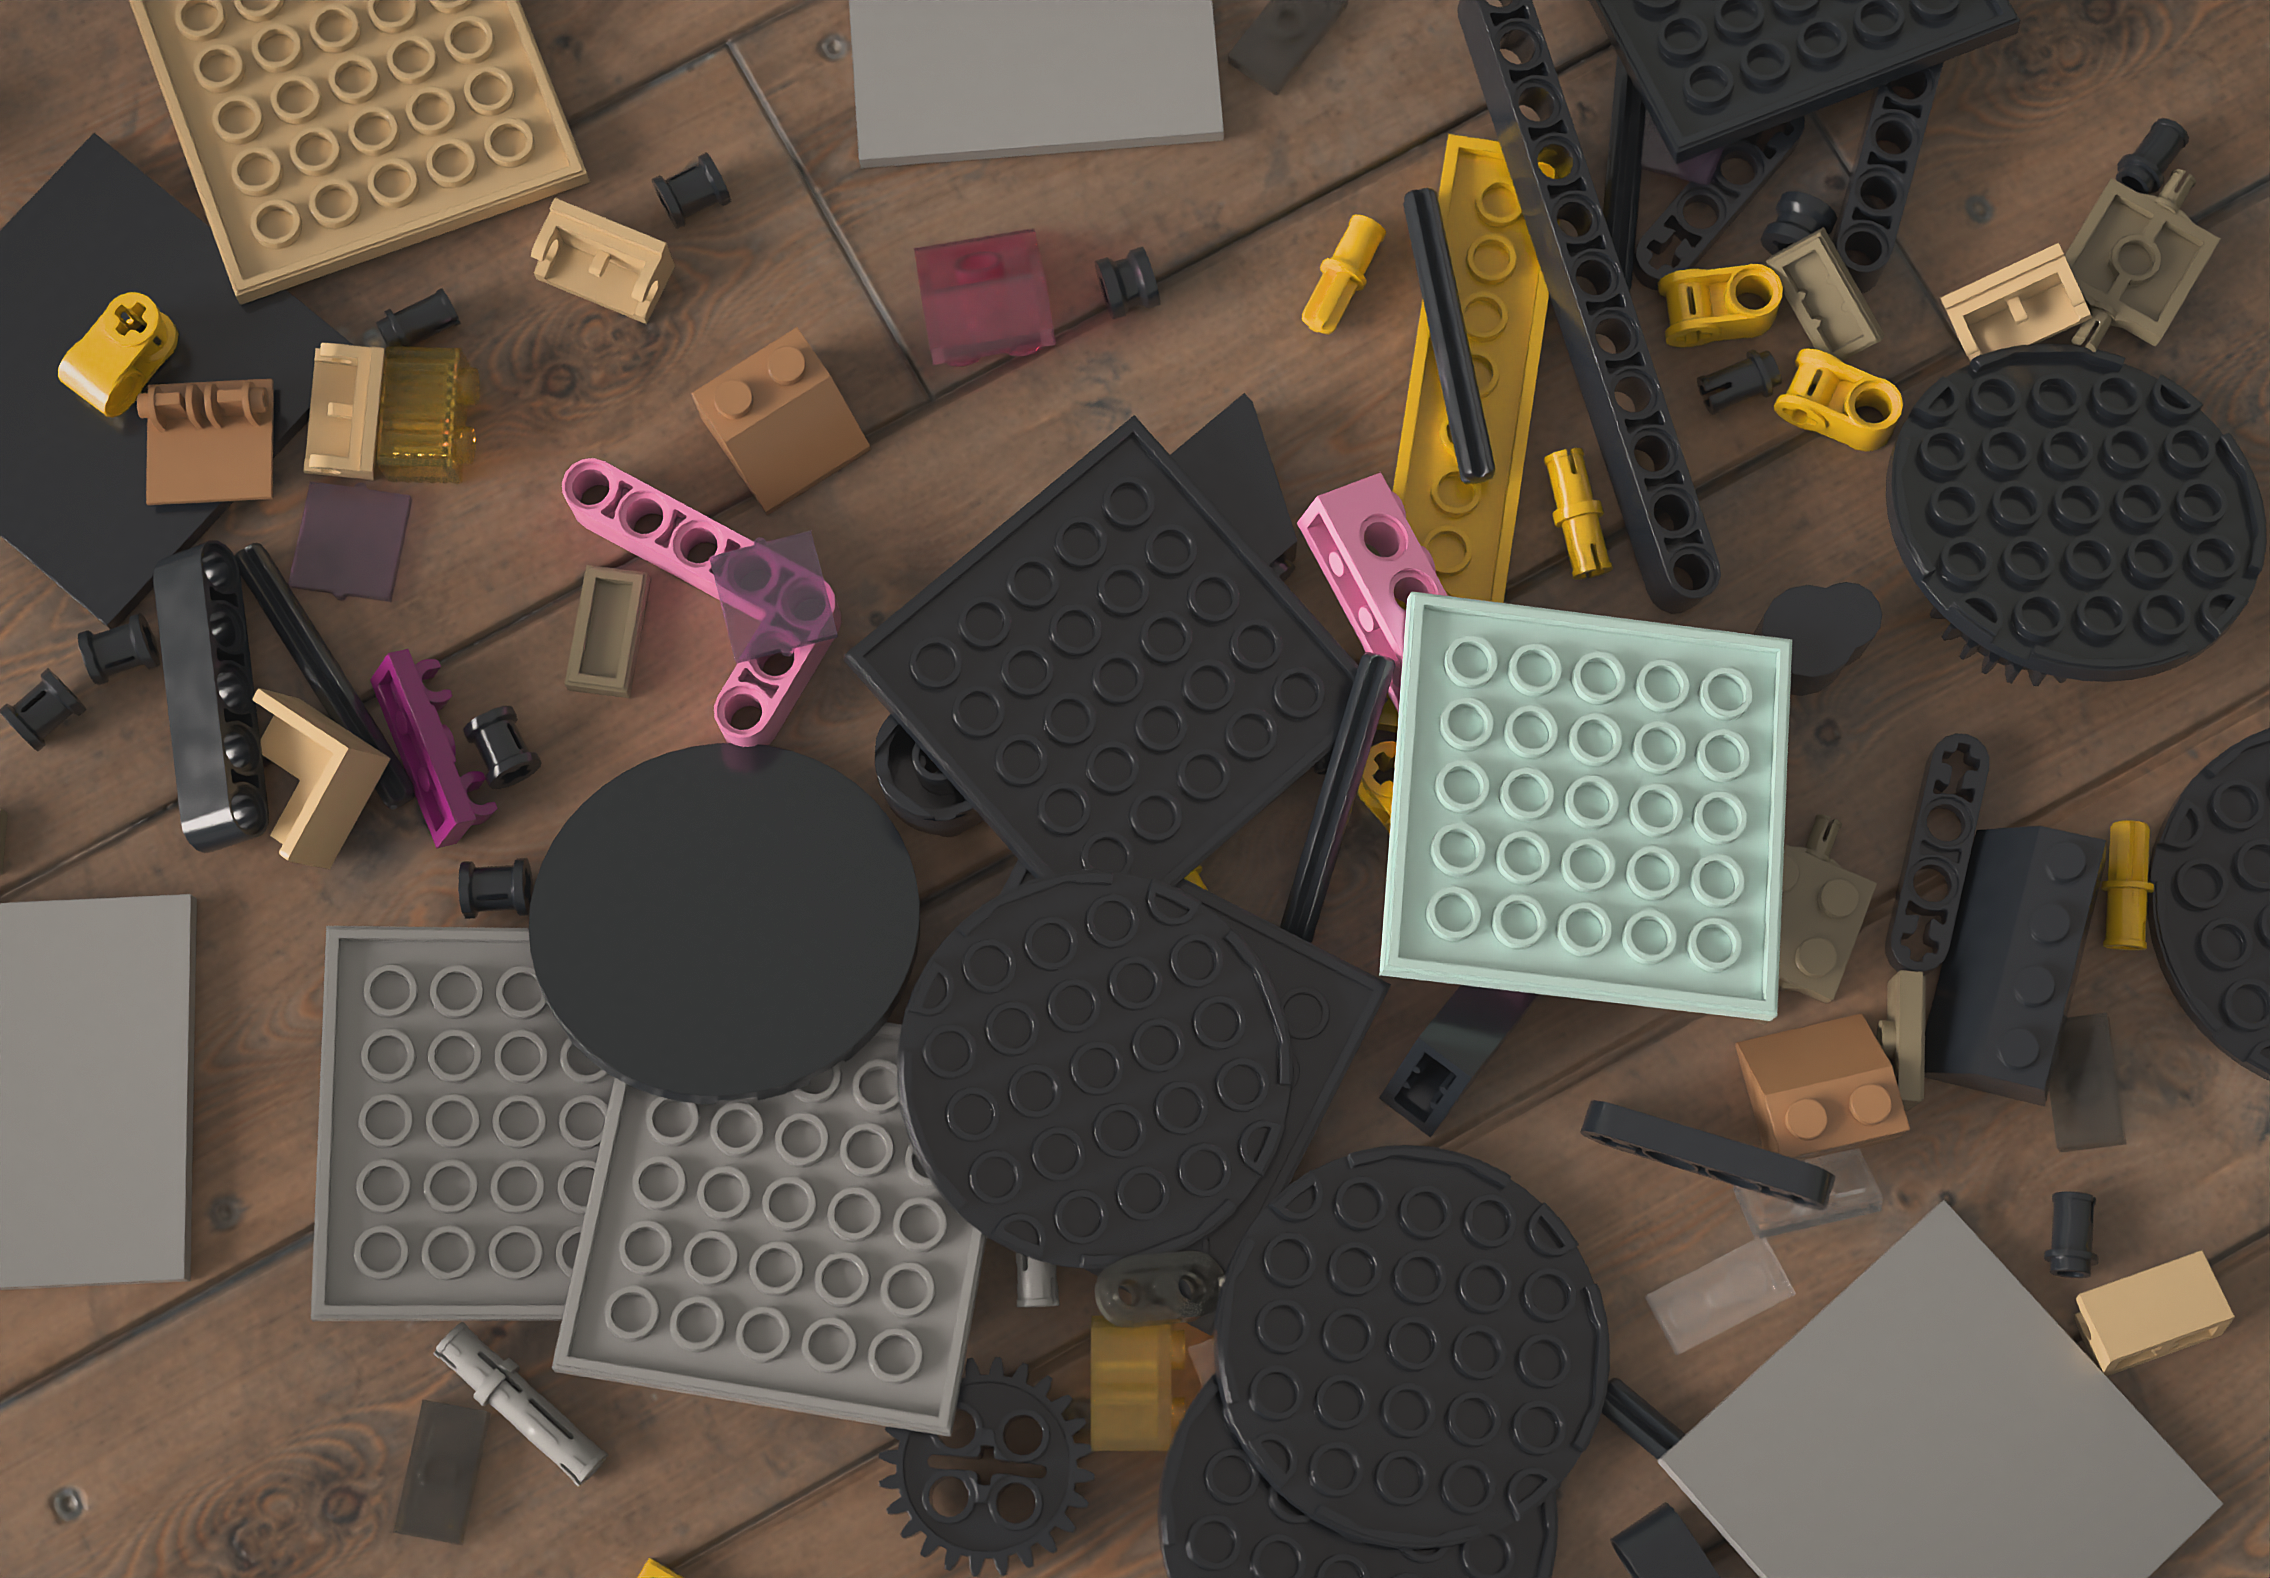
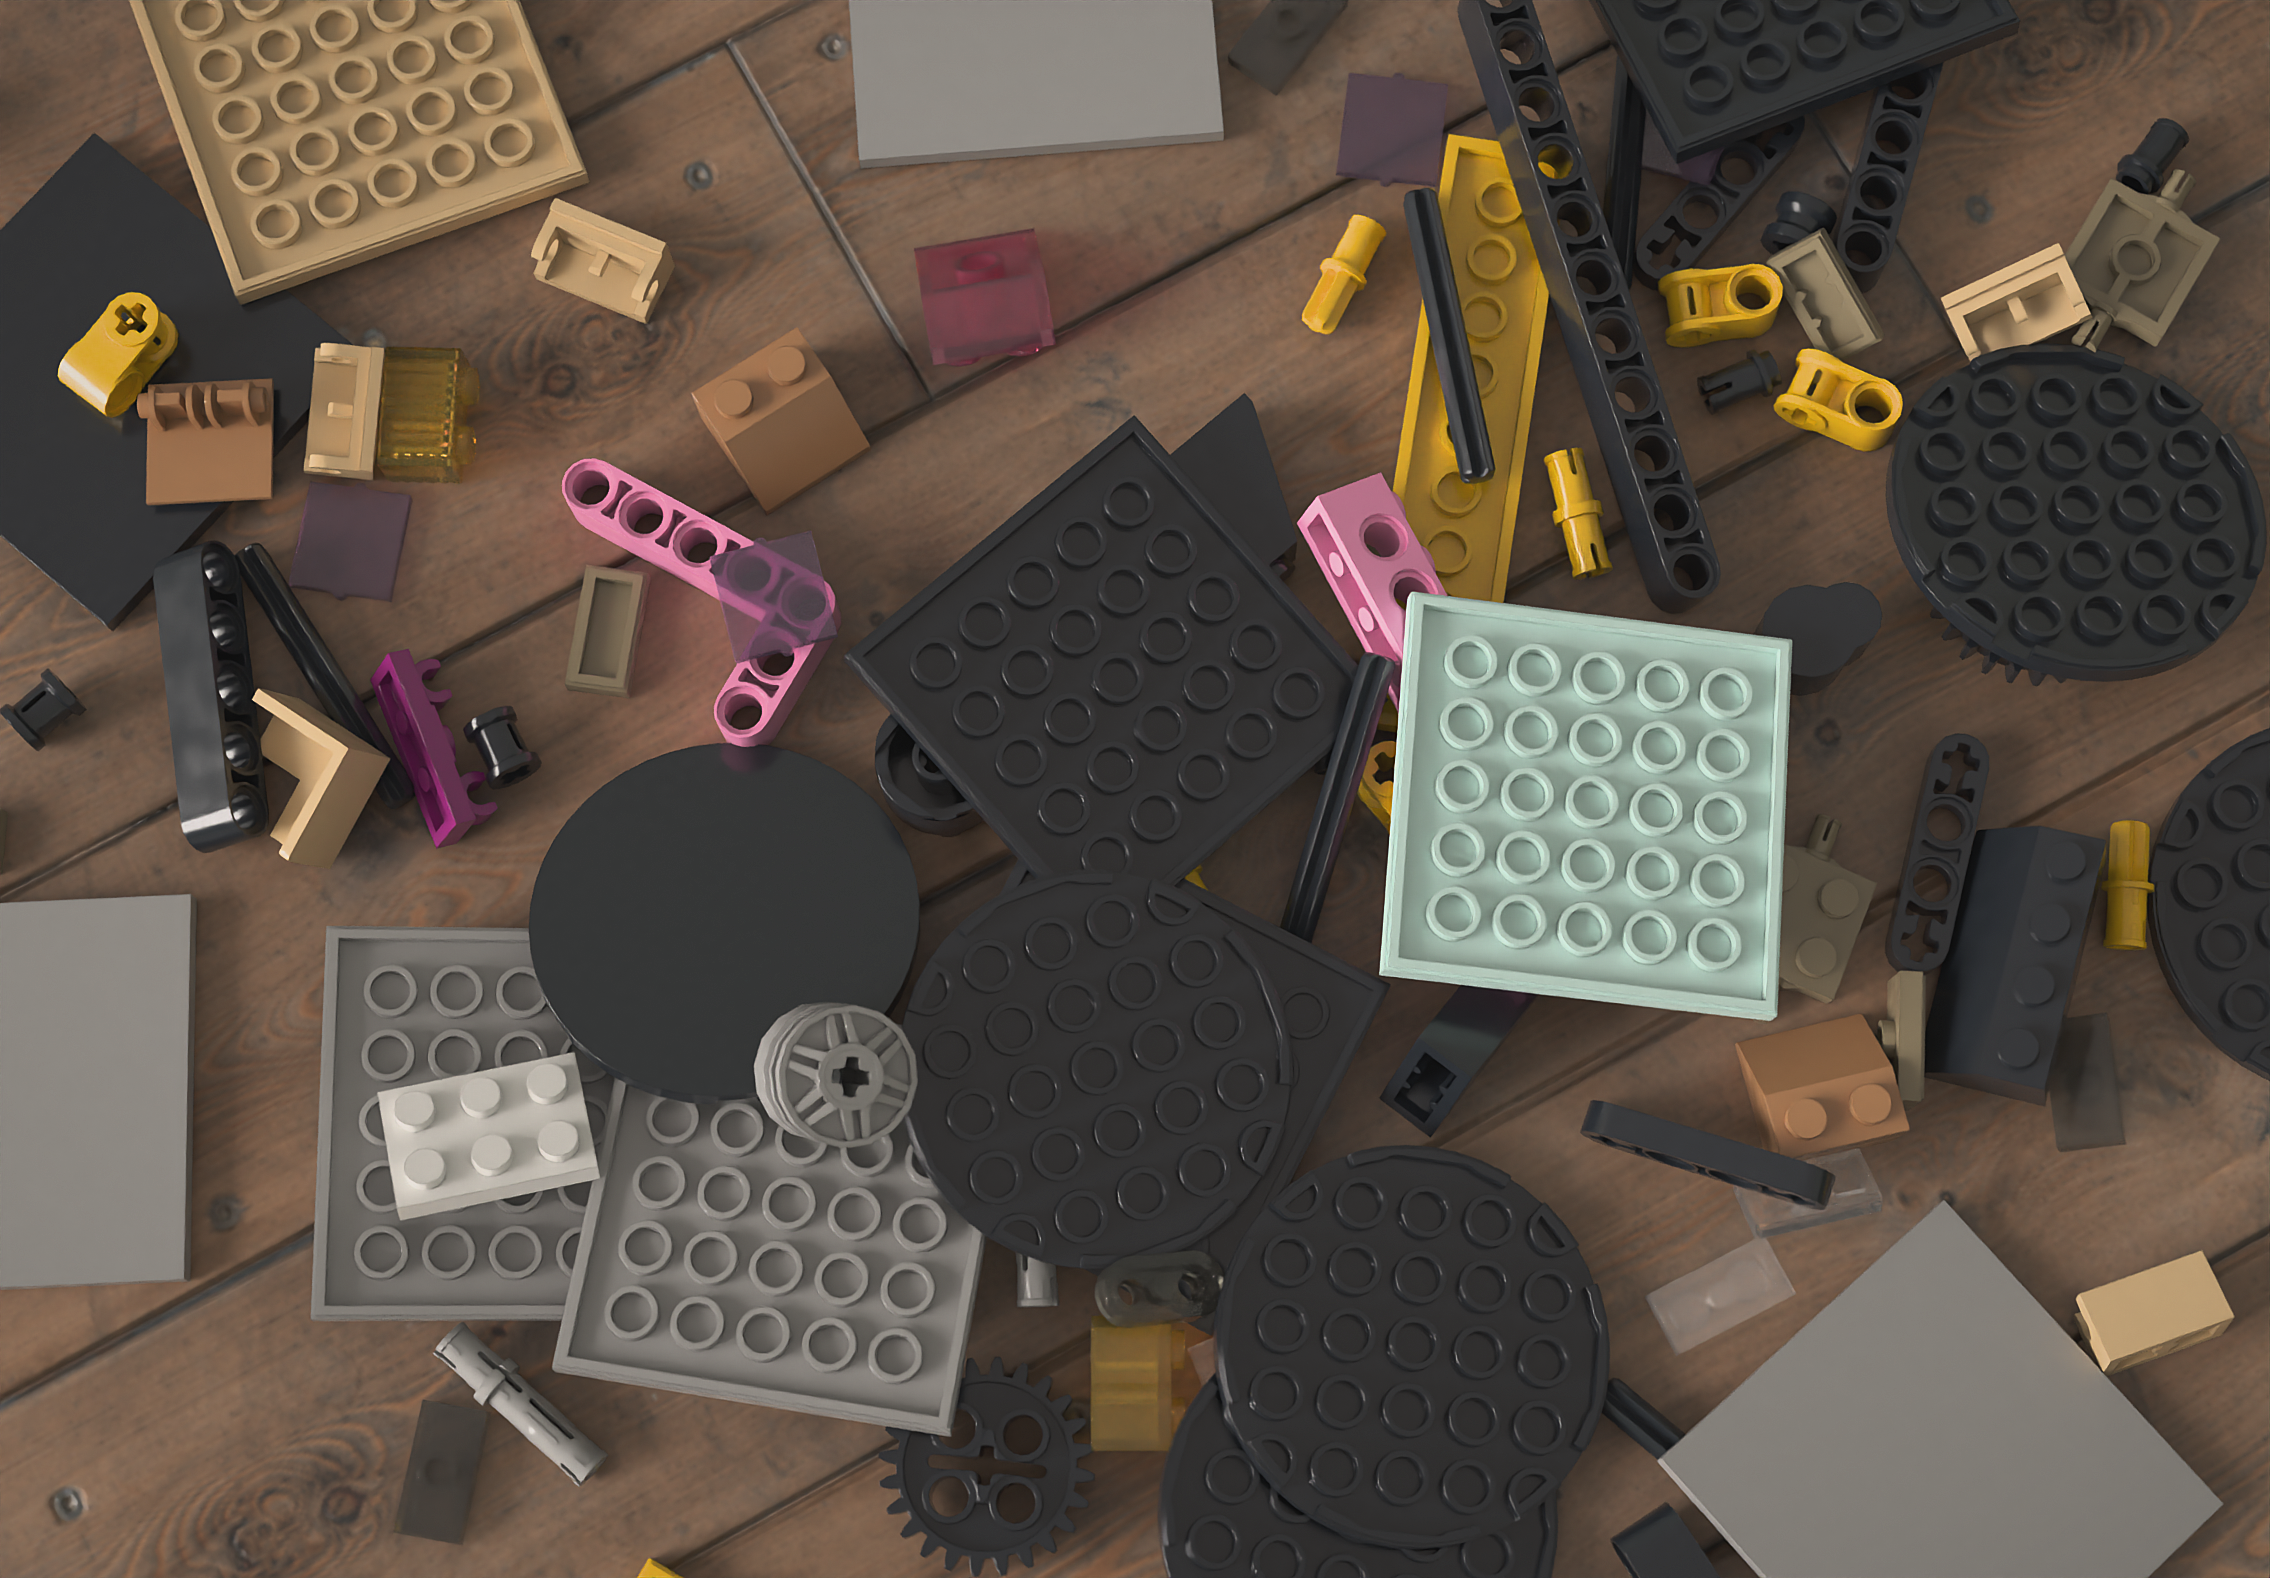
(118, 649): black bush -> none
(418, 321): black pin -> none
(487, 1136): none -> white plate
(495, 888): black bush -> none
(691, 190): black bush -> none
(797, 1067): none -> light grey wheel
(1127, 282): black wheel -> none
(1392, 129): none -> piece
(2072, 1235): black pin -> none

